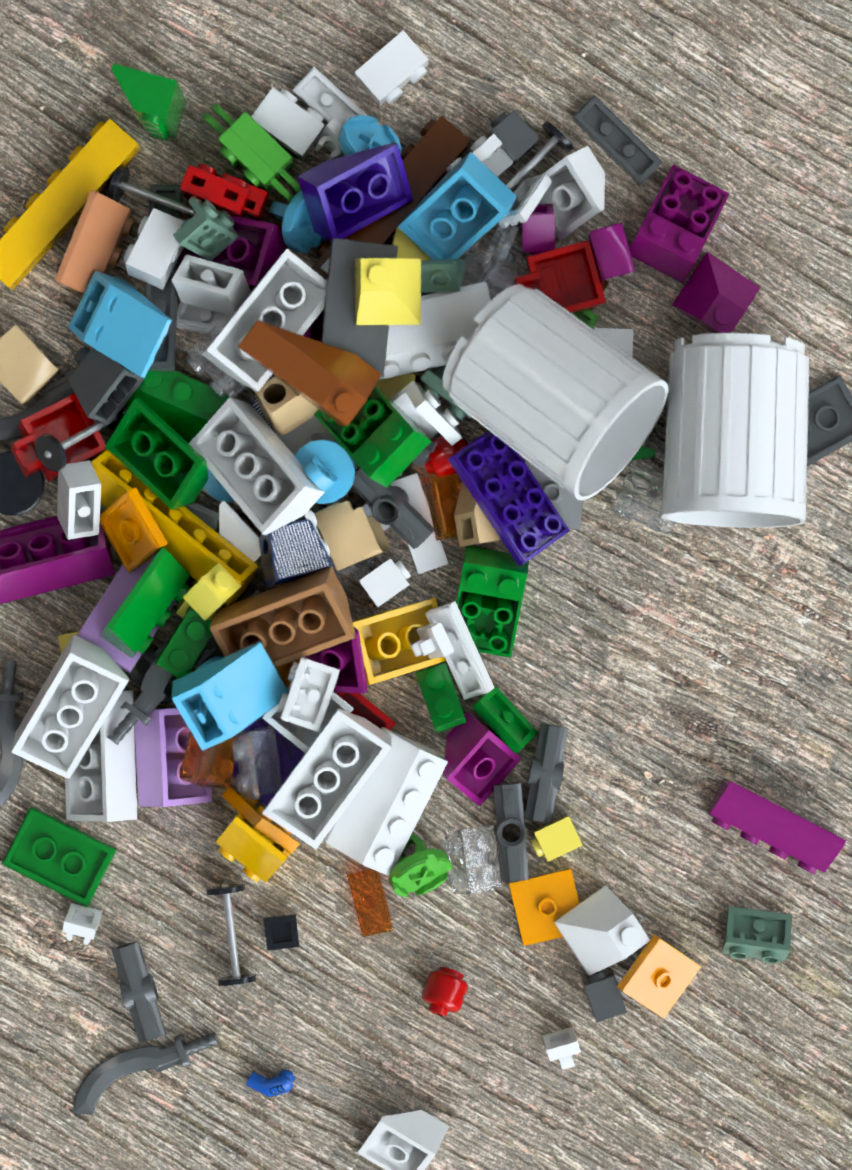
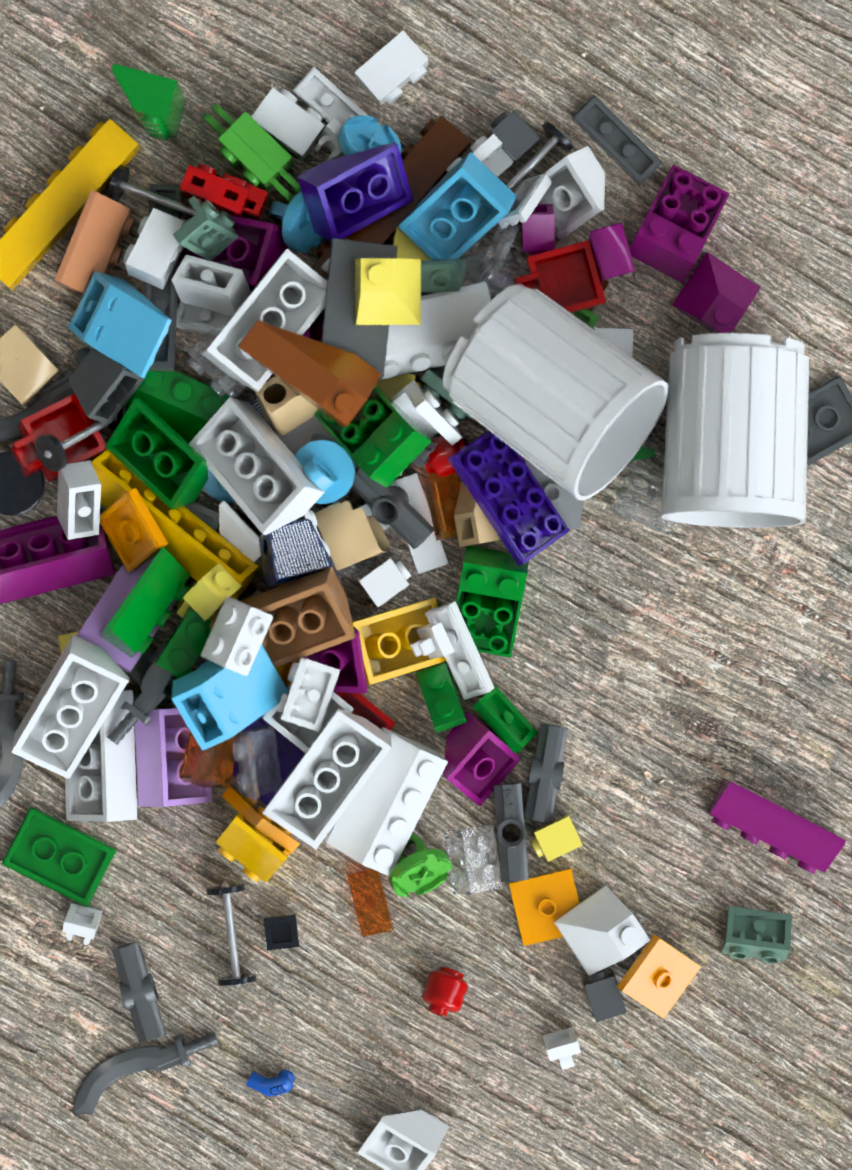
(236, 636): none -> white bracket

